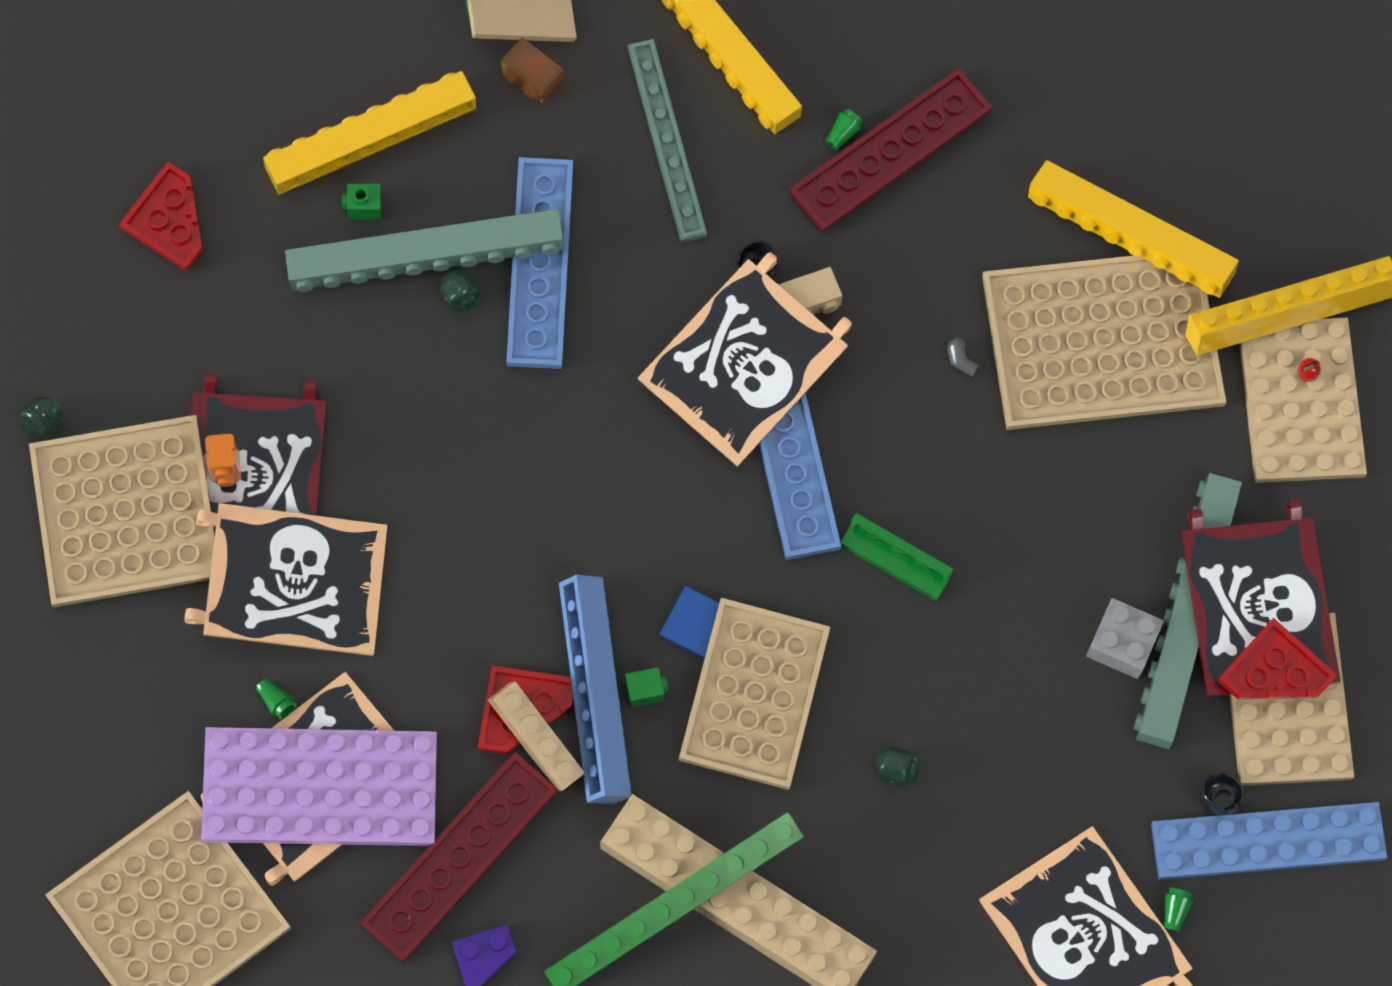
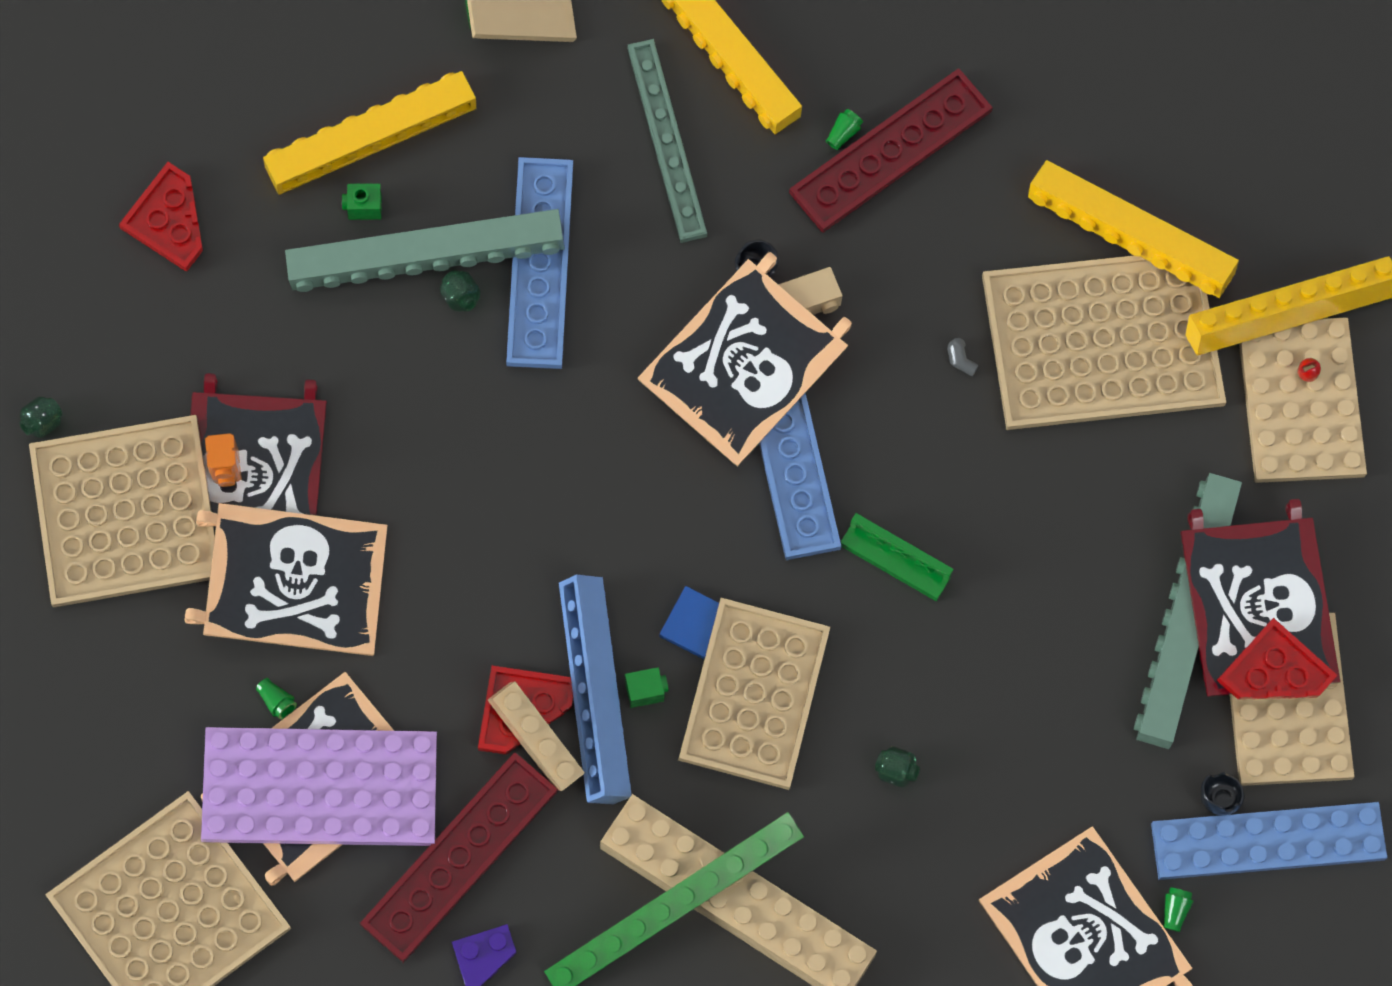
(531, 70): clear orange brick -> none
(1124, 638): light grey brick -> none

